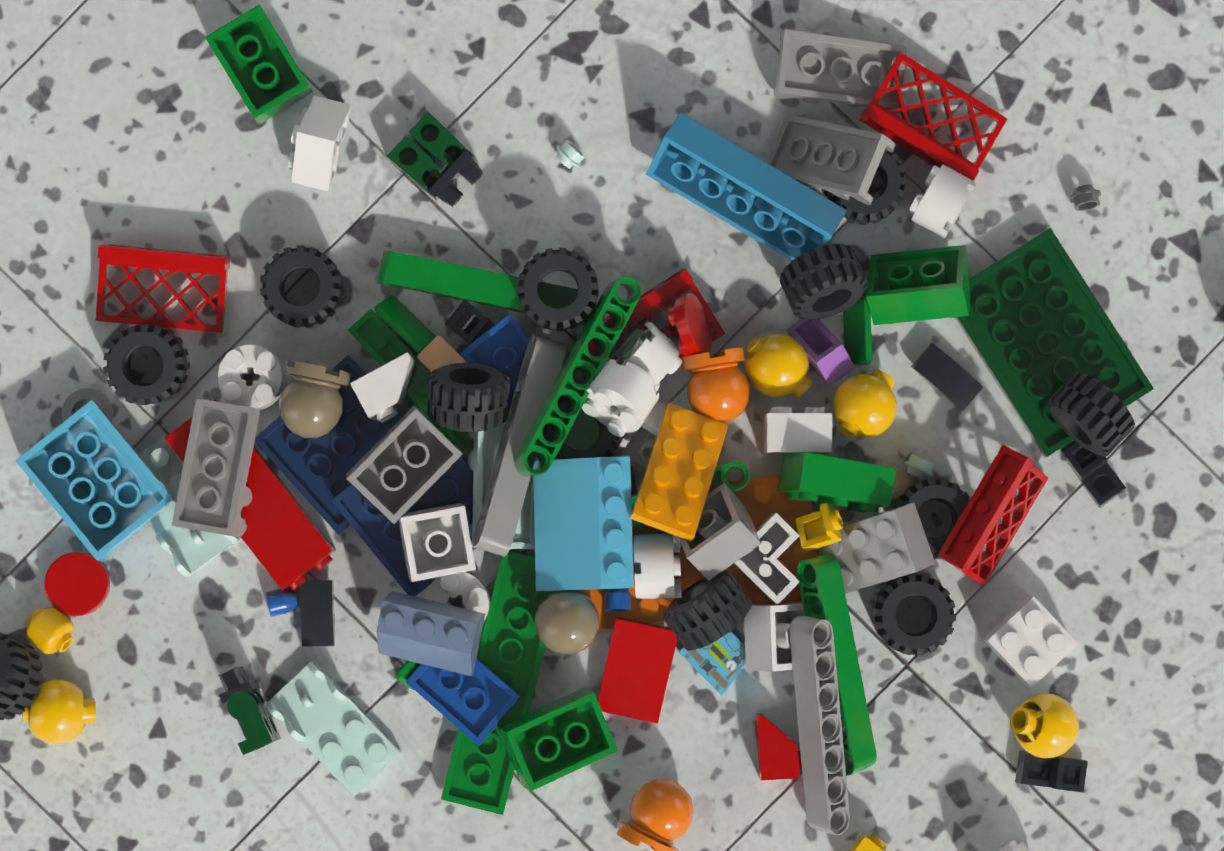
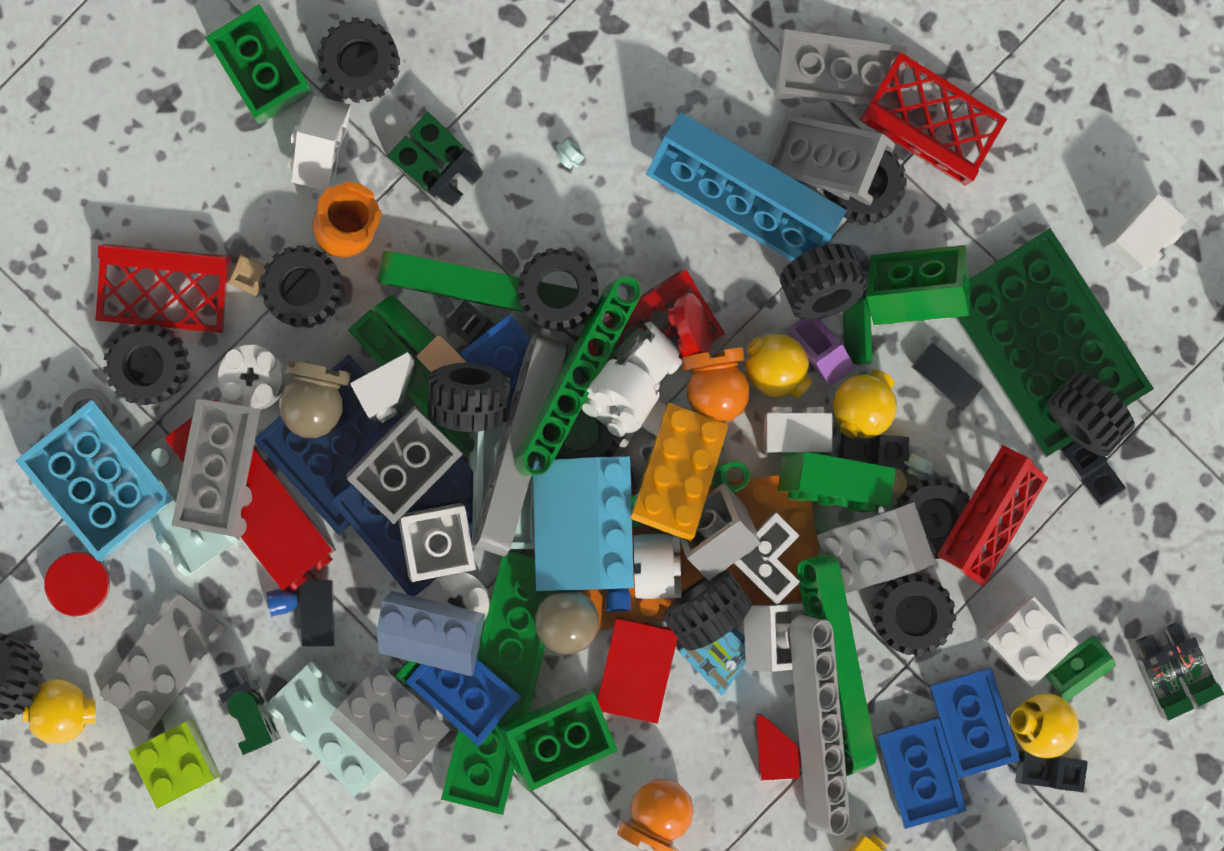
(49, 630): yellow head -> none
(163, 660): none -> light grey hinge
(174, 763): none -> lime brick
(247, 275): none -> tan tile
(346, 219): none -> orange tile
(351, 34): none -> black tyre
(389, 723): none -> light grey brick
(819, 528): yellow bracket -> none
(877, 450): none -> black slope
(921, 773): none -> blue plate
(942, 201): white brick -> none
(974, 722): none -> blue plate
(1080, 668): none -> green slope
(1085, 198): dark grey plate -> none
(1145, 234): none -> white brick
(1176, 672): none -> hips

